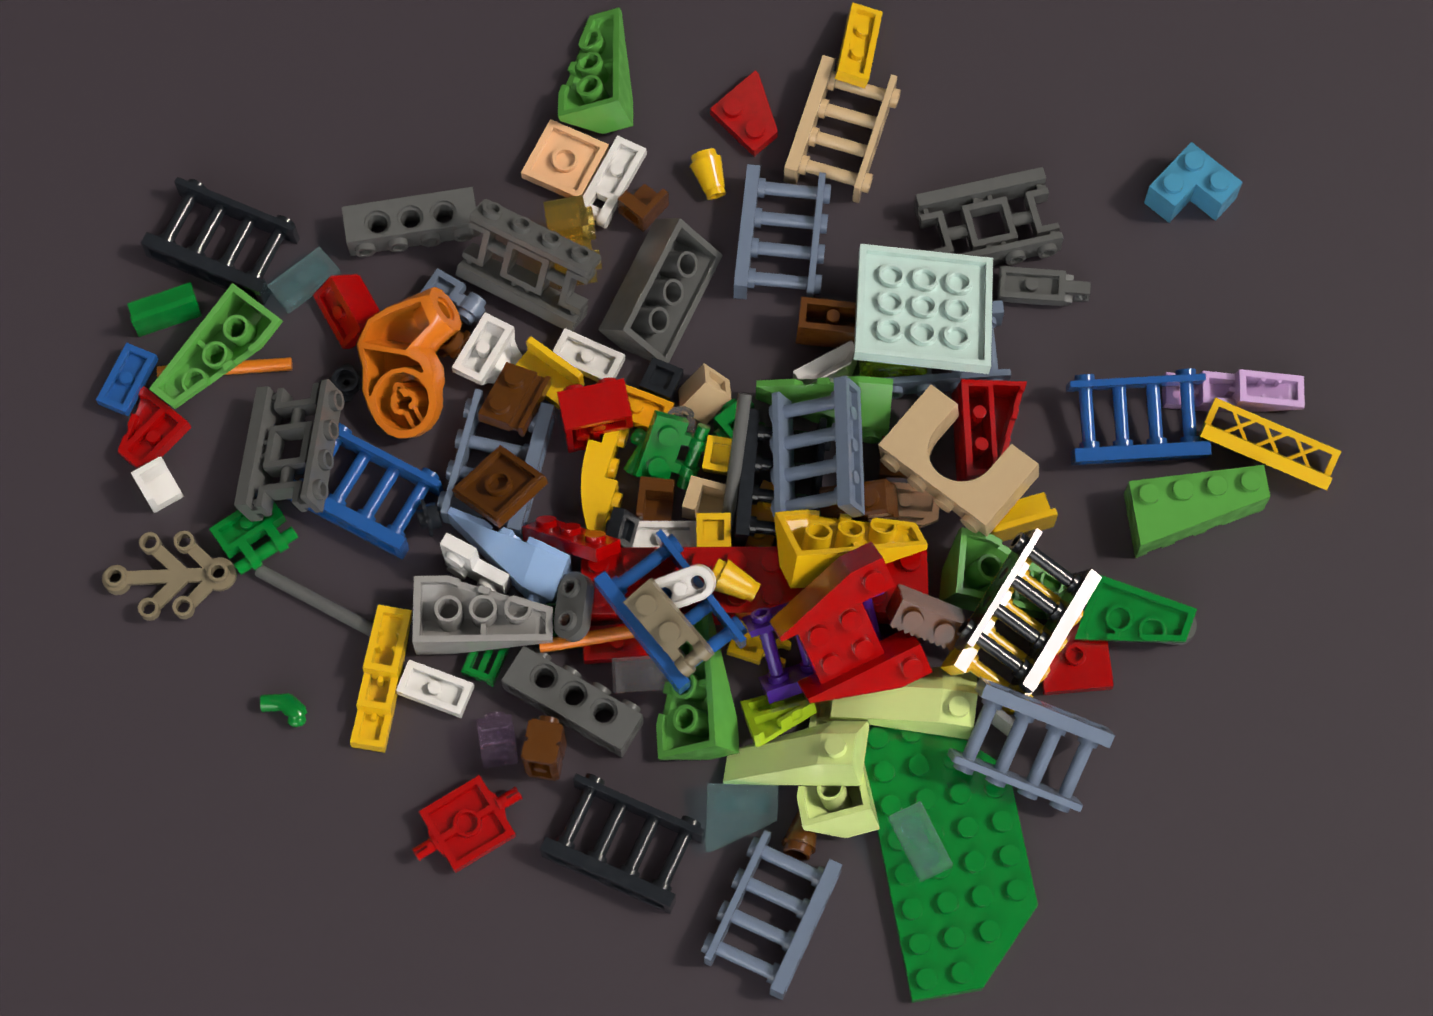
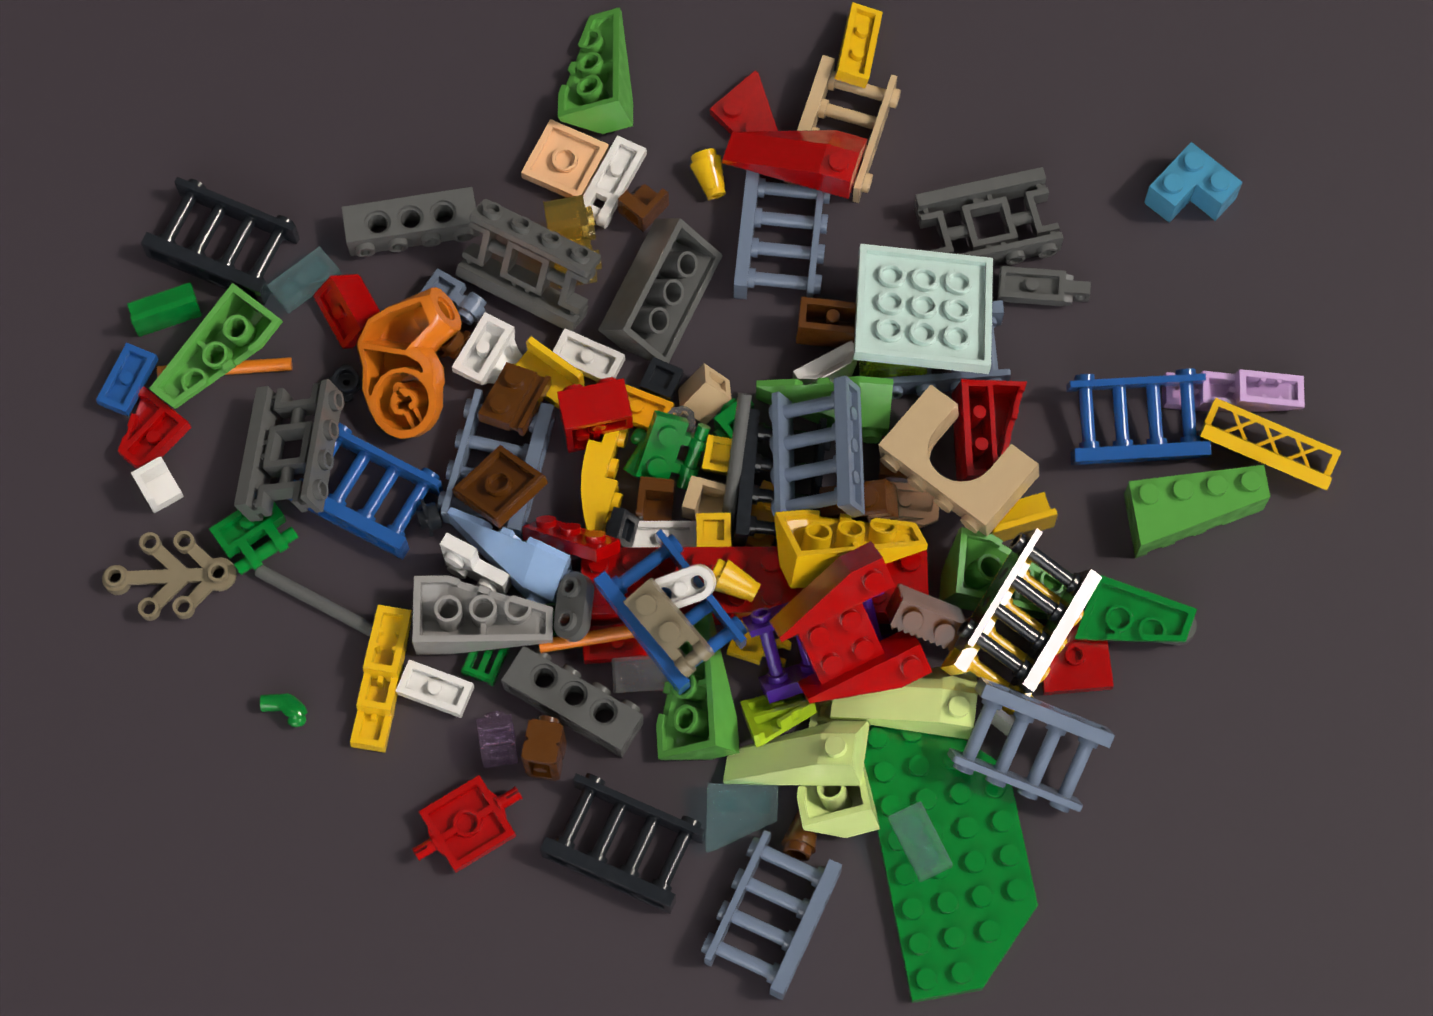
(807, 158): none -> red wedge

